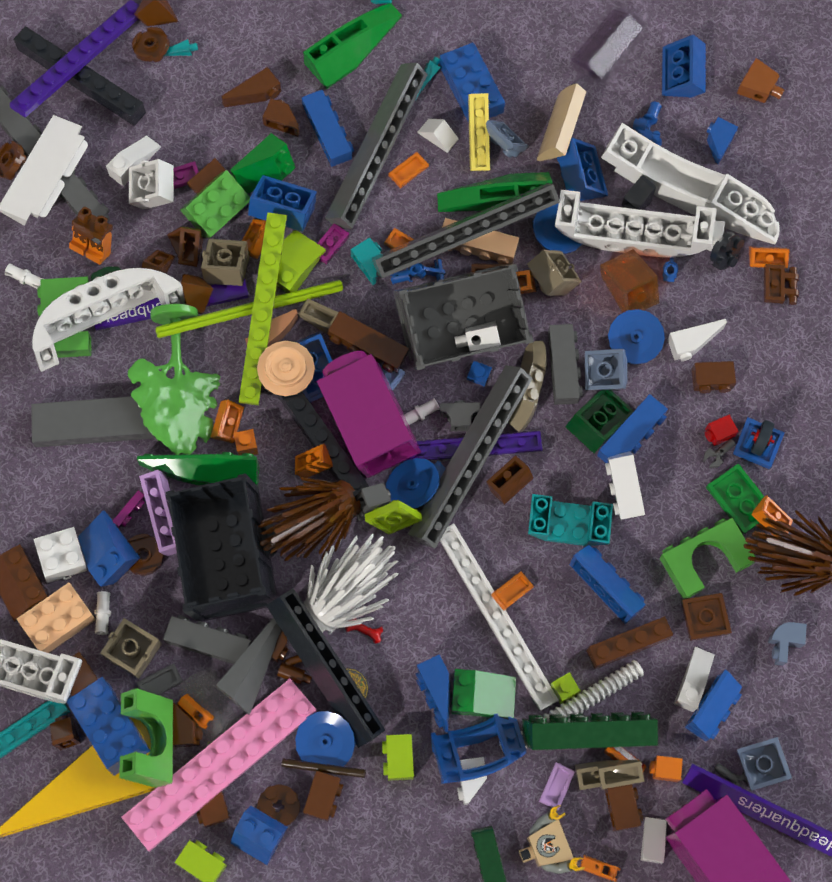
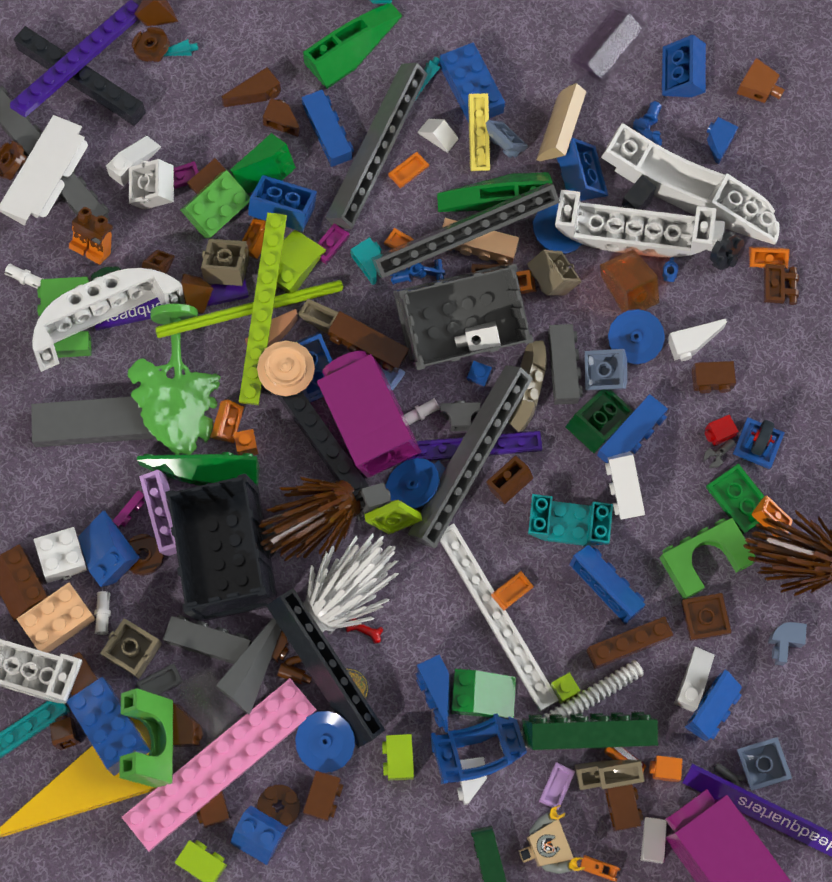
(187, 245): reddish brown slope -> none
(193, 709): orange bar -> none
(312, 461): orange slope -> none
(325, 768): dark brown bar -> none

